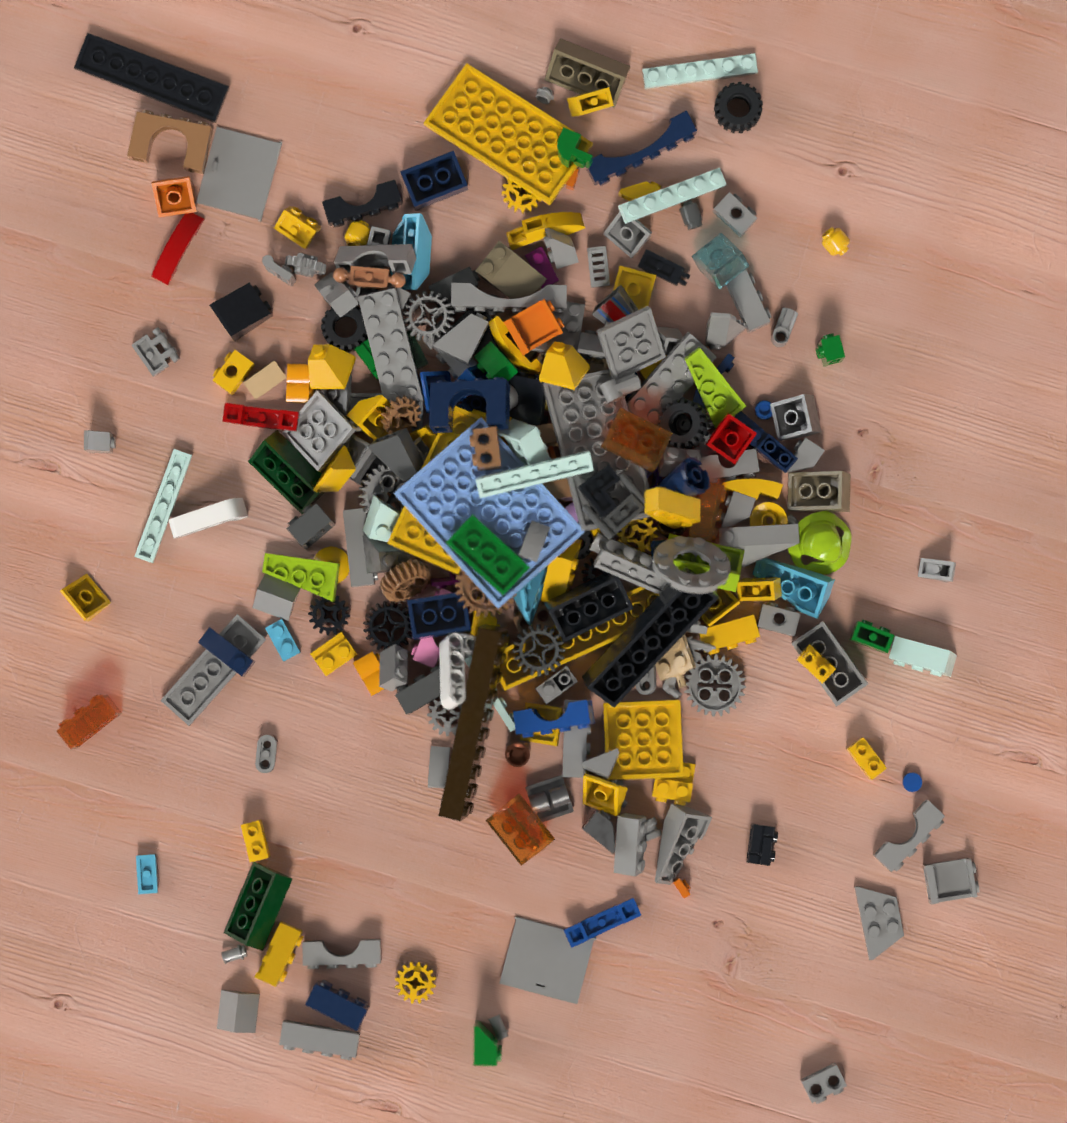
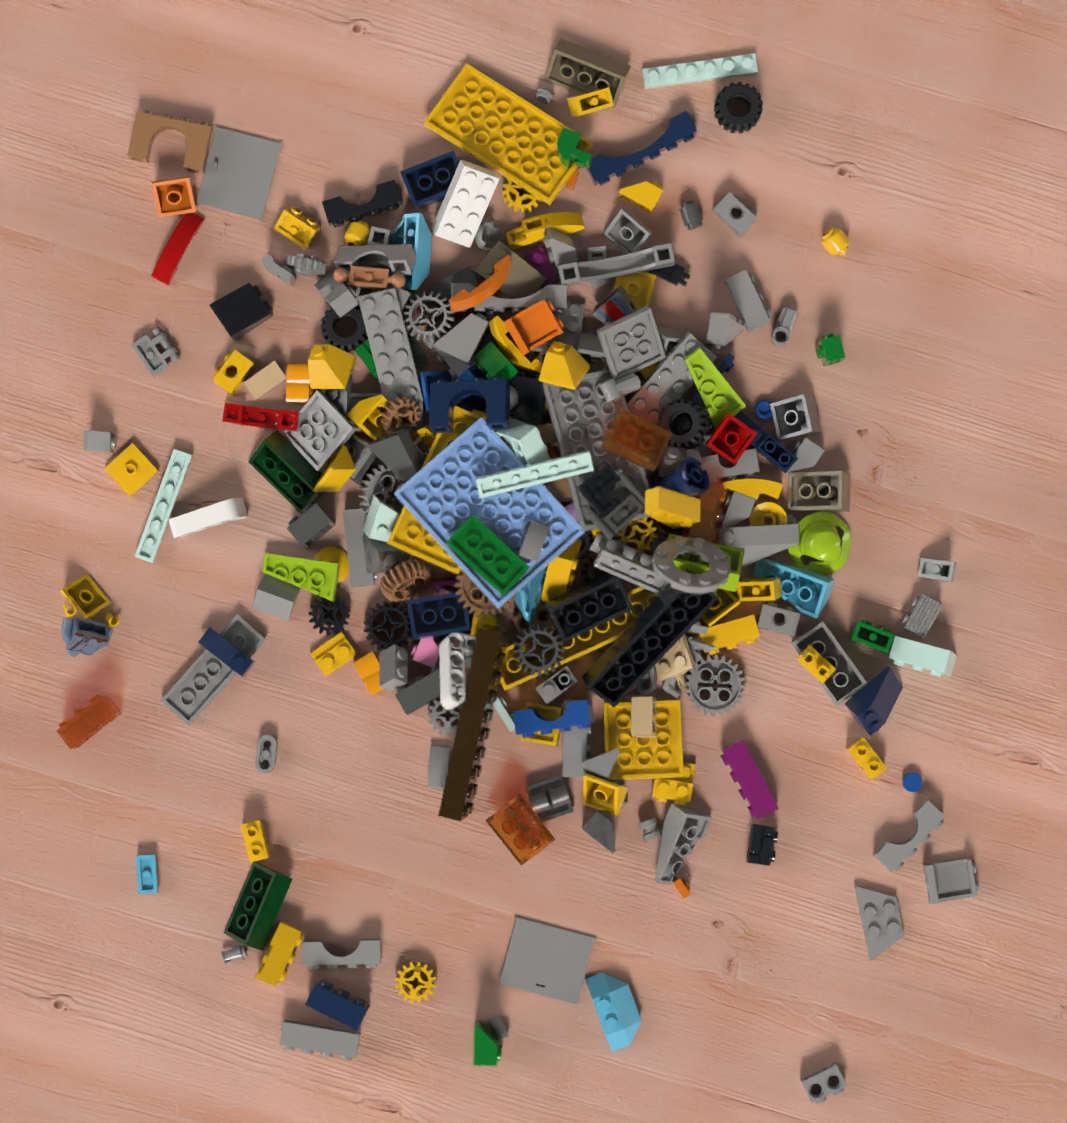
(86, 635): none -> sand blue torso
(131, 469): none -> yellow plate
(151, 77): black plate -> none
(238, 1011): light grey slope -> none
(282, 640): medium azure plate -> none
(465, 203): none -> white brick
(465, 300): none -> orange slope
(487, 236): none -> light grey hair
(490, 448): medium nougat brick -> none
(517, 754): copper wheel -> none
(602, 922): blue slope -> none
(615, 1009): none -> medium azure wedge
(630, 844): light grey brick -> none
(641, 261): none -> light grey arch
(643, 717): none -> tan hinge
(672, 195): light aqua plate -> none
(720, 261): clear light blue brick -> none
(750, 780): none -> magenta brick
(875, 701): none -> dark blue slope
(921, 616): none -> light grey brick

